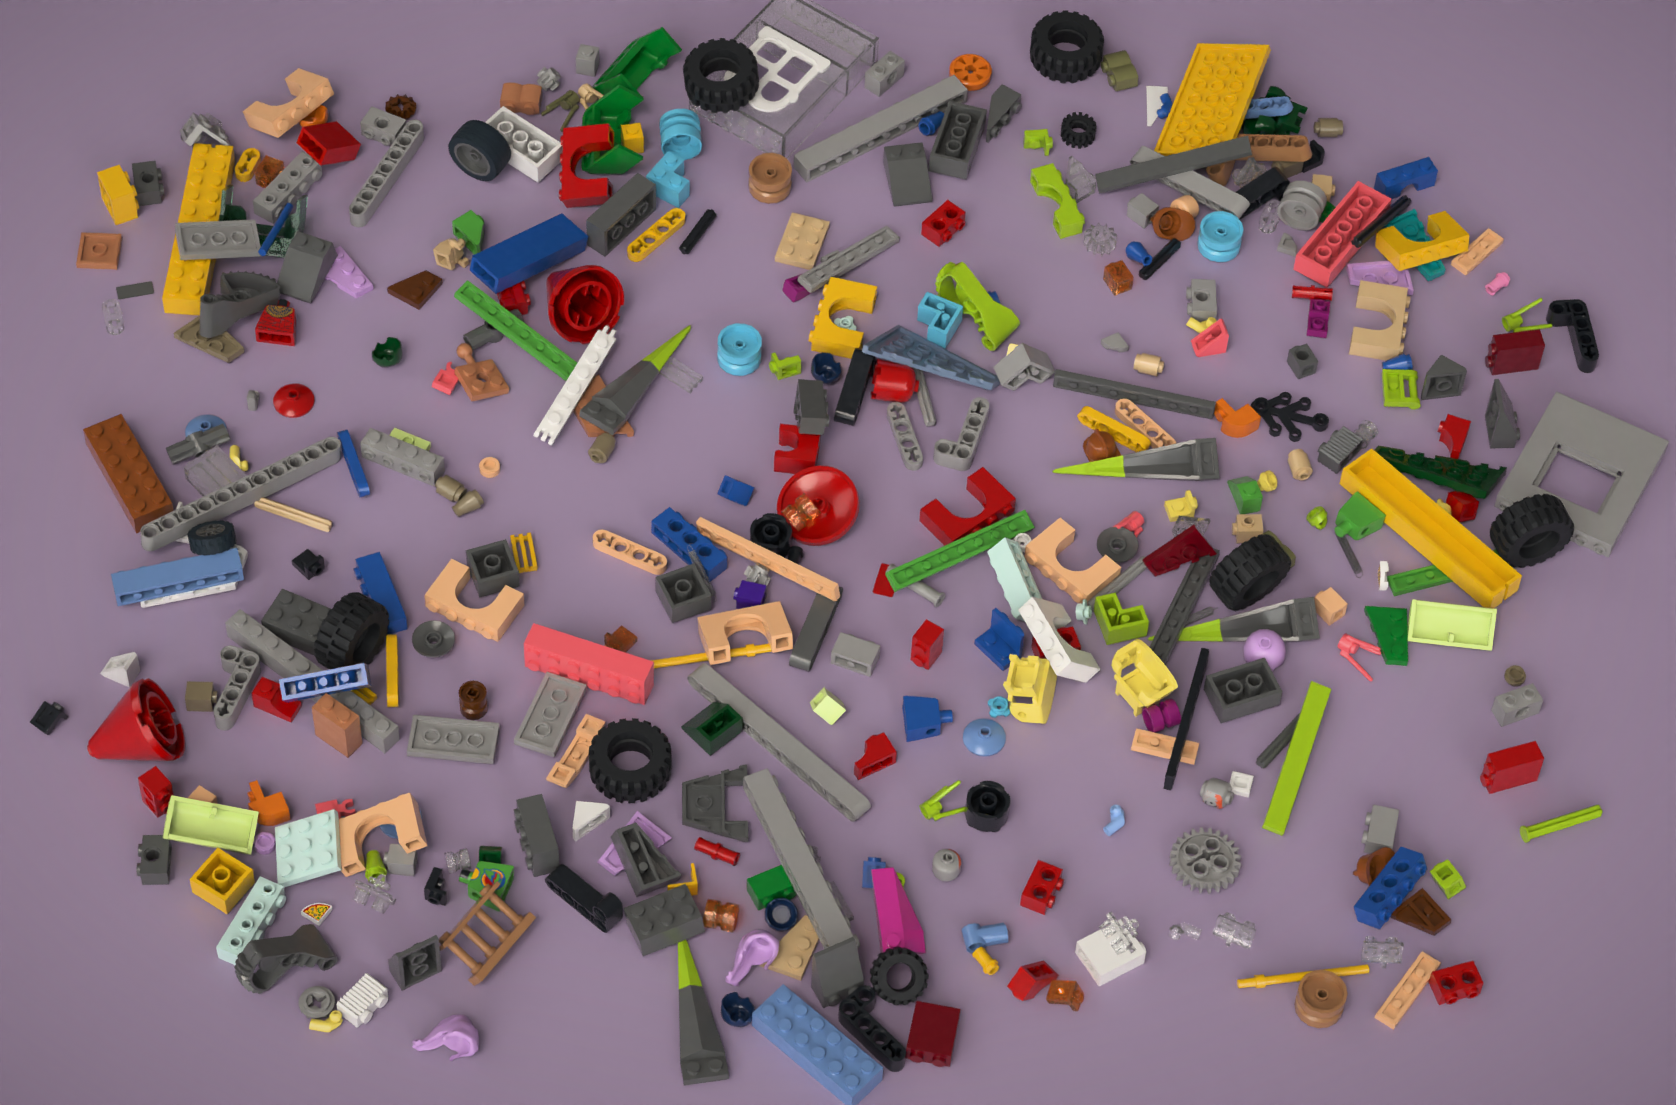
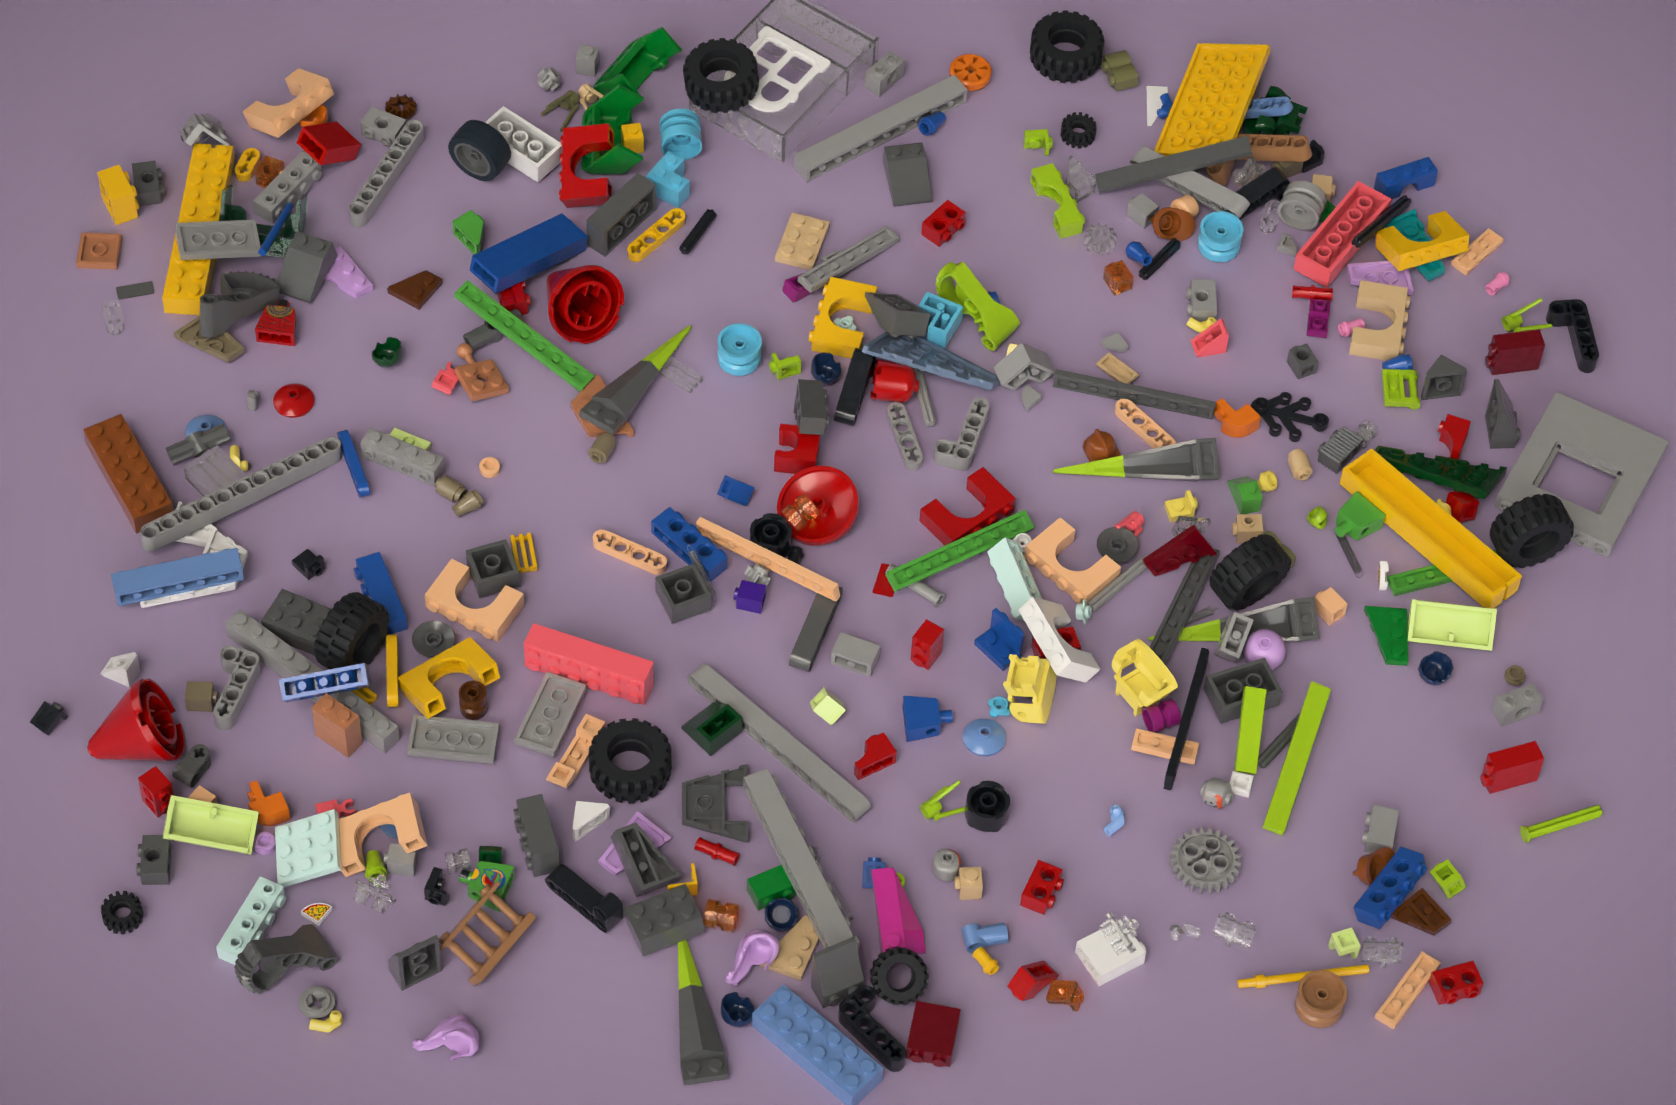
(124, 923): none -> black tyre
(193, 765): none -> dark grey piece
(212, 537): black wheel -> none
(222, 880): yellow brick -> none
(268, 698): red arch -> none
(294, 514): tan axle -> none
(363, 1000): white brick -> none
(450, 253): tan piece -> none
(463, 657): none -> yellow arch
(521, 98): nougat brick -> none
(576, 385): white hinge -> none
(620, 640): clear orange bracket -> none
(749, 650): yellow bar -> none
(764, 618): light nougat arch -> none
(770, 178): medium nougat wheel -> none
(898, 315): none -> dark grey slope
(957, 140): dark grey brick -> none
(969, 883): none -> tan brick
(1002, 107): dark grey slope -> none
(1030, 397): none -> light grey tile
(1098, 420): yellow beam -> none
(1117, 369): none -> tan tile
(1119, 623): lime brick -> none
(1148, 364): tan brick -> none
(1233, 637): none -> light grey brick
(1250, 730): none -> lime tile
(1328, 127): dark tan brick -> none
(1345, 943): none -> yellowish green panel
(1346, 328): none -> bright pink pin
(1350, 645): coral plant -> none
(1435, 668): none -> dark blue hair

